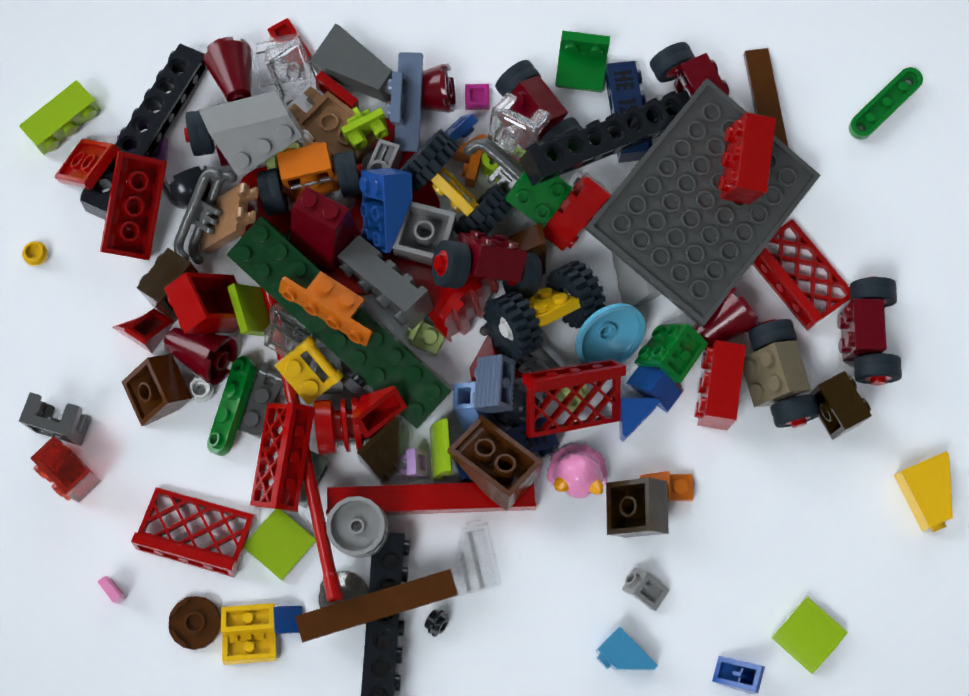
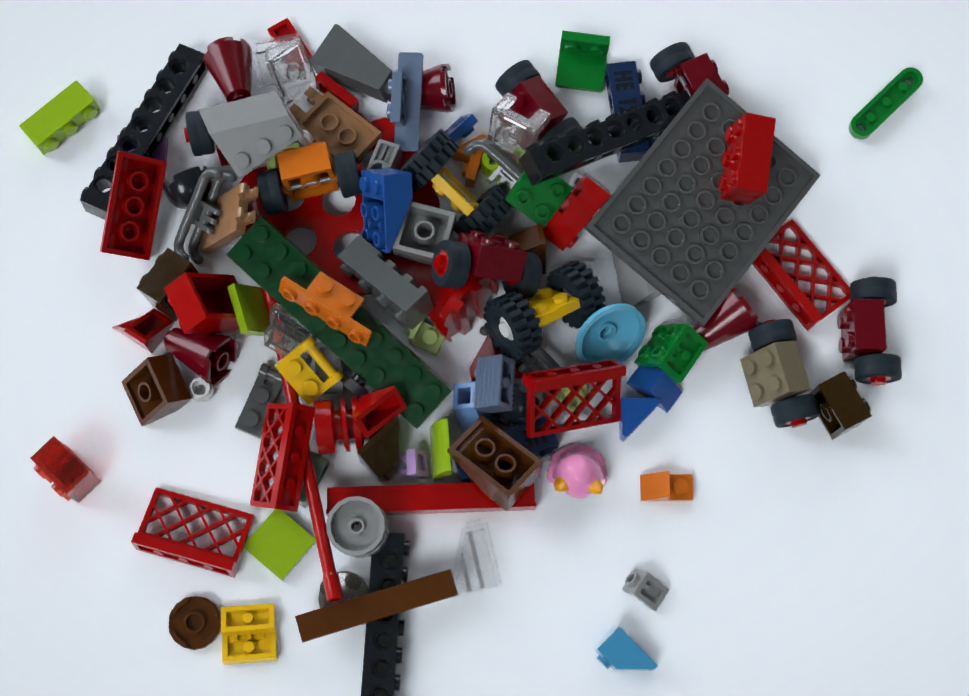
(35, 253): yellow plate -> none
(38, 418): dark grey panel -> none
(86, 163): red tile -> none
(111, 589): bright pink tile -> none
(232, 406): green plate -> none
(285, 619): blue slope -> none
(321, 228): dark red slope -> none
(363, 124): lime hips -> none
(436, 622): black plate -> none
(477, 97): dark pink tile -> none
(637, 507): dark brown brick -> none
(720, 385): red piece -> none
(738, 675): blue slope -> none
(764, 89): reddish brown tile -> none
(809, 635): lime slope -> none
(928, 491): yellow slope -> none

